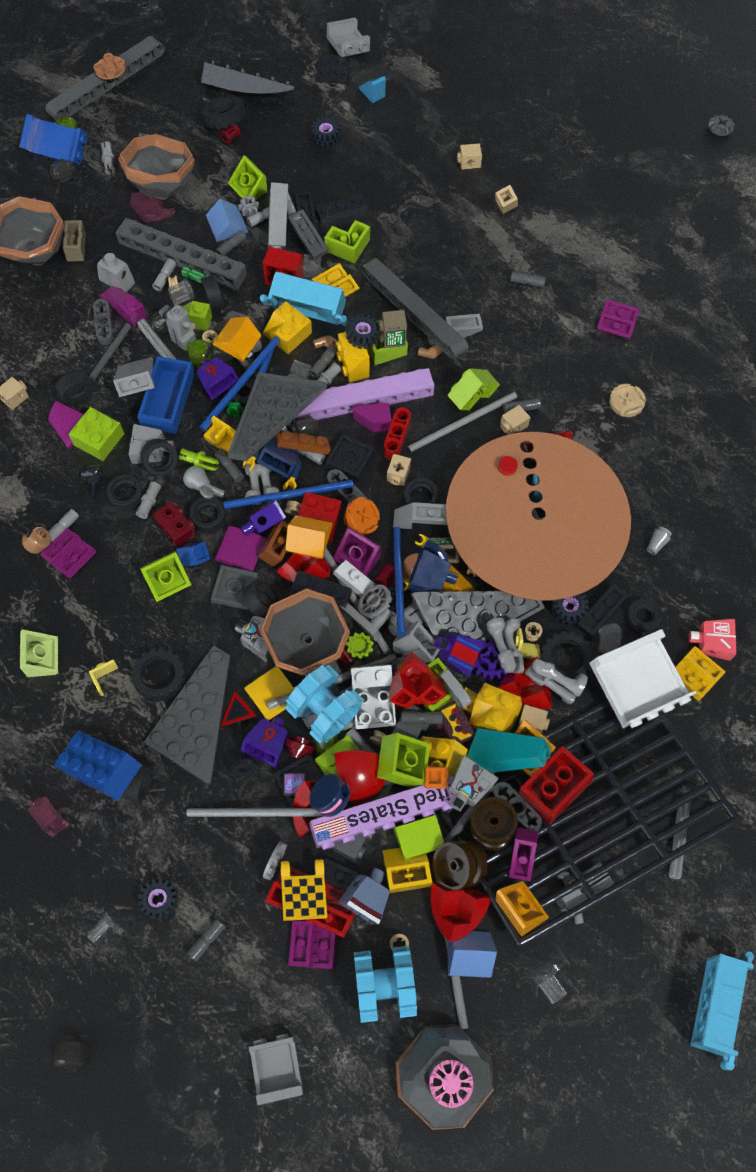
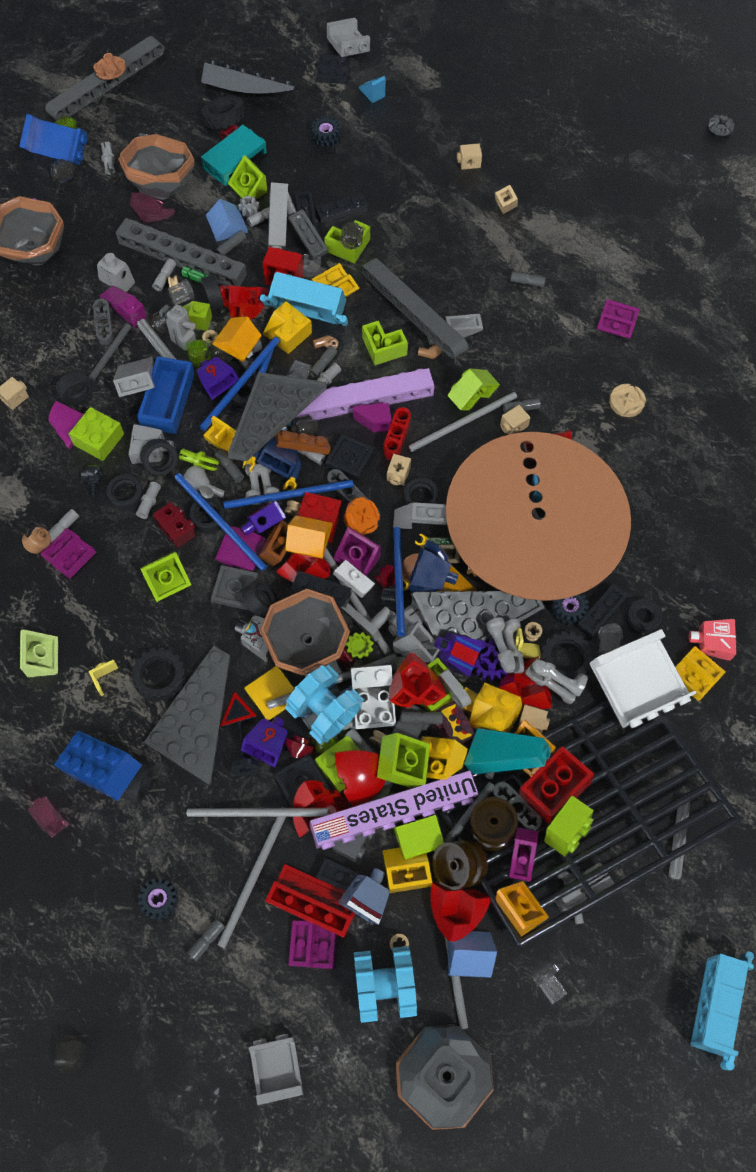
(74, 240): dark tan brick -> none
(102, 926): clear tile -> none
(193, 554): blue panel -> none
(221, 522): none -> blue piece
(227, 154): none -> teal panel
(234, 409): green plate -> none
(243, 300): none -> red brick
(251, 882): none -> light grey piece
(274, 860): light grey wheel -> none
(292, 783): medium lavender tile -> none
(303, 895): yellow flag -> none
(329, 795): dark blue head -> none
(351, 235): none -> clear smoke head
(354, 360): yellow slope -> none
(365, 338): black bush -> none
(374, 602): light grey wheel -> none
(393, 329): dark tan brick -> none
(436, 777): orange tile -> none
(451, 1083): bright pink wheel -> none
(469, 783): light grey torso -> none
(507, 465): red tile -> none
(568, 826): none -> lime brick
(659, 539): light grey cone -> none

